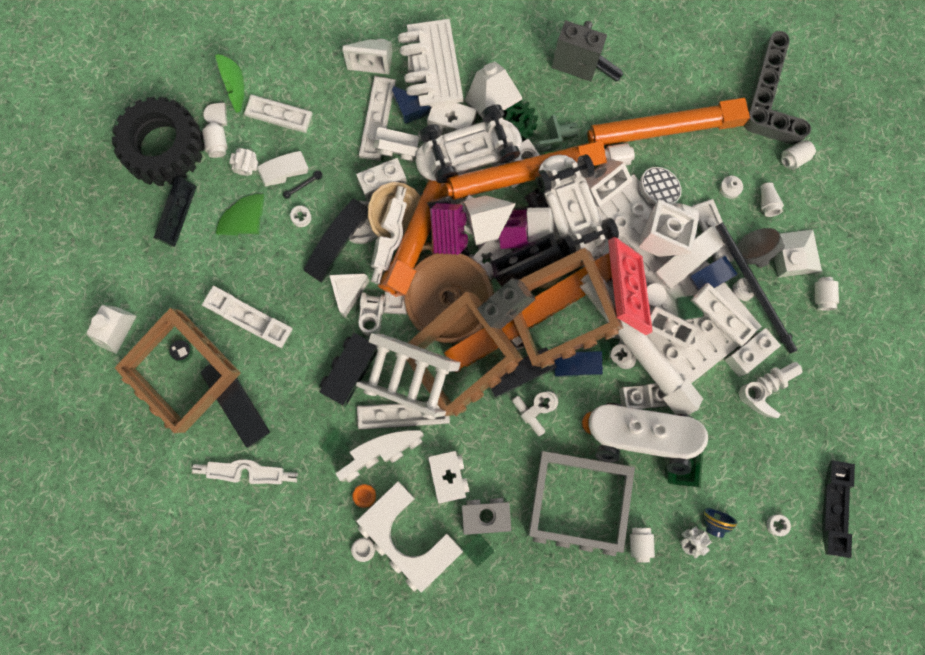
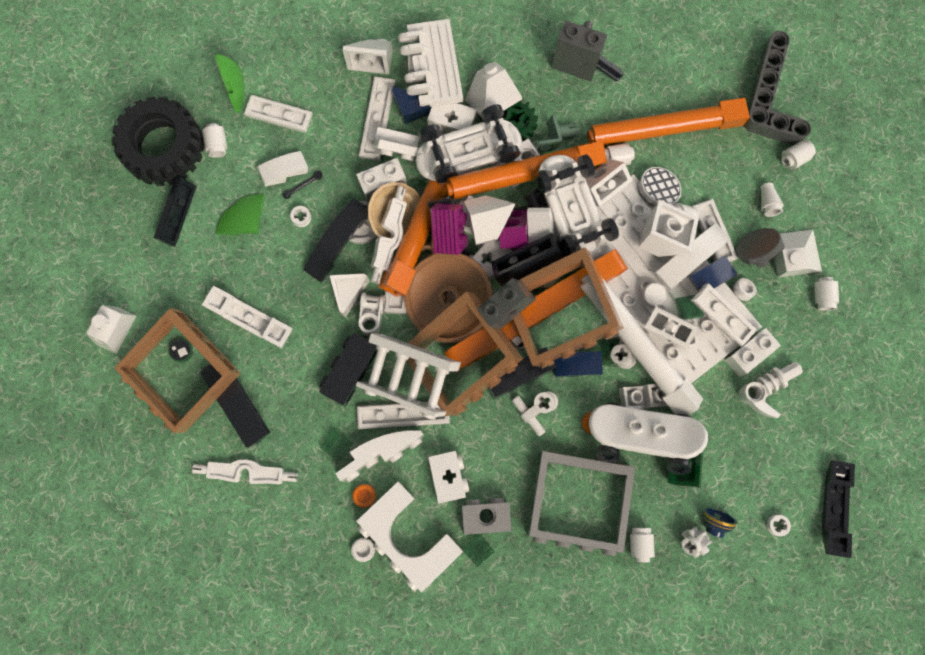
(216, 114): white tile -> none
(243, 162): white gear -> none
(630, 286): coral tile -> none
(731, 187): white tile -> none
(785, 337): black bar -> none

